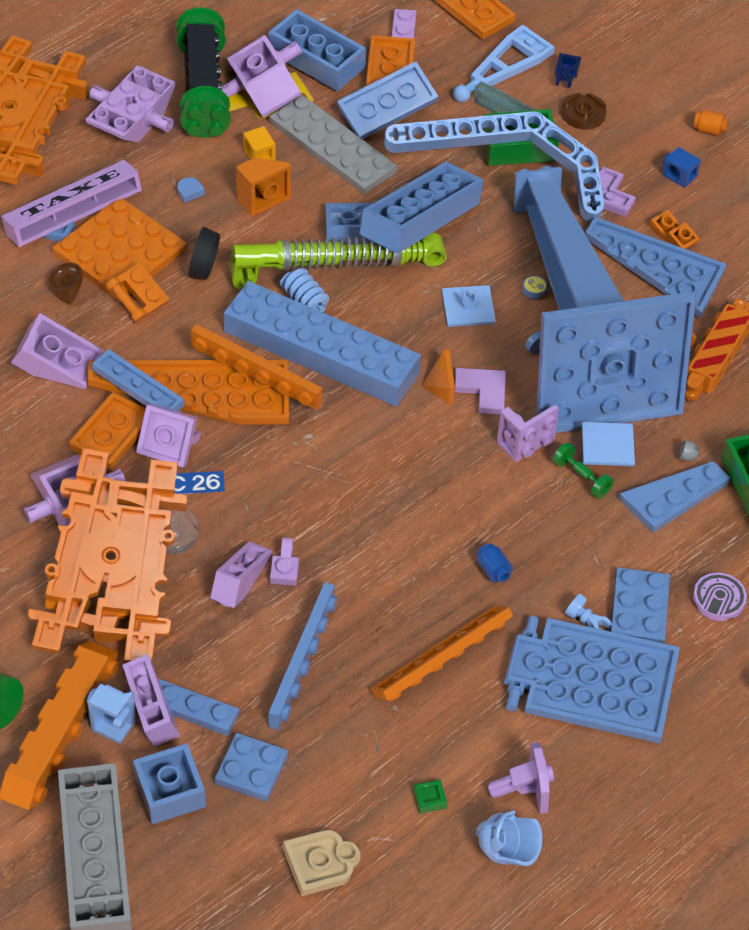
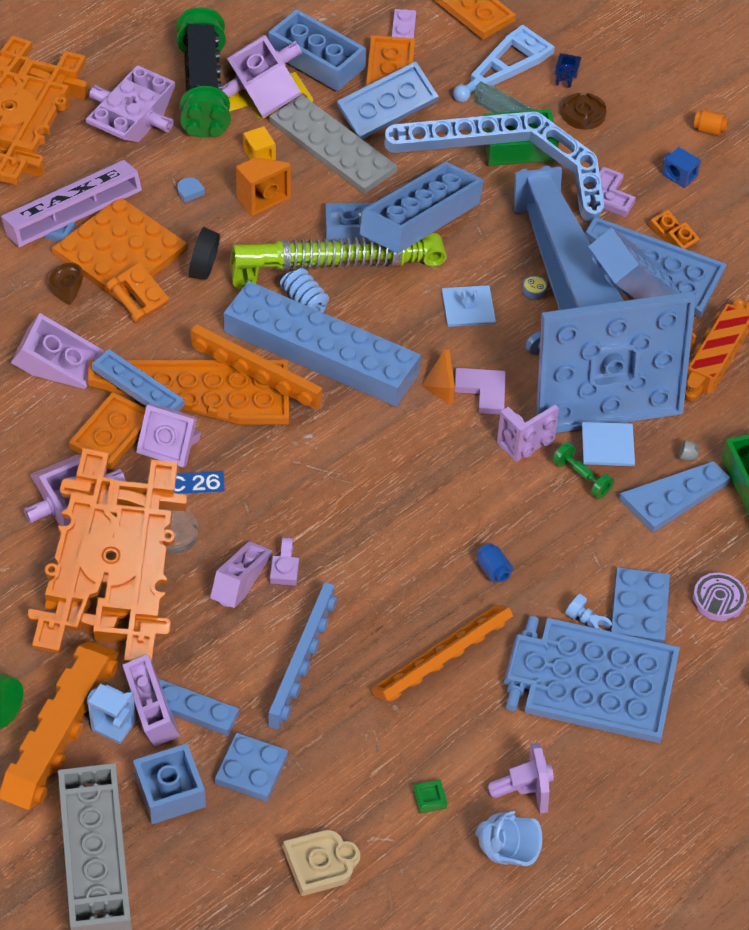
(630, 267): none -> medium blue brick

